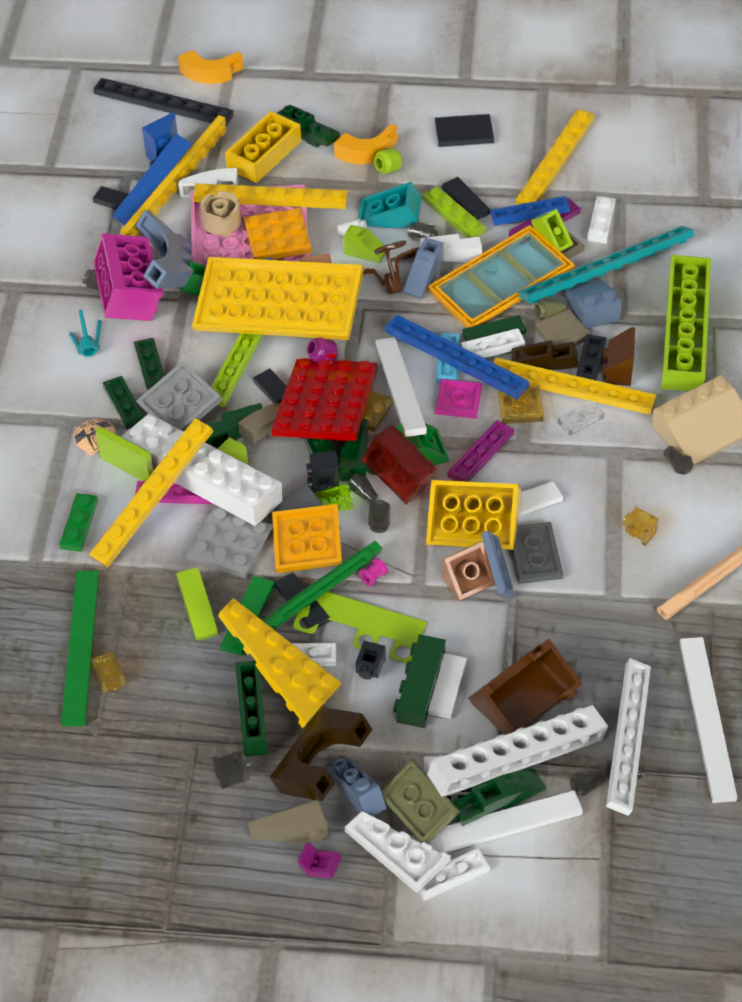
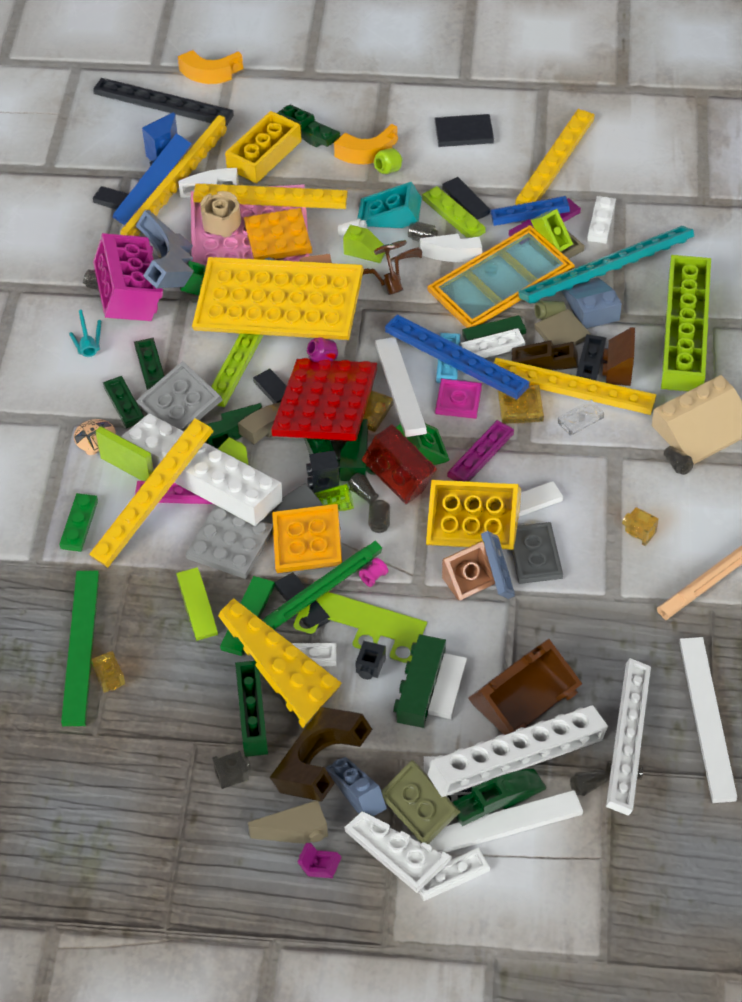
(424, 267): sand blue slope -> none

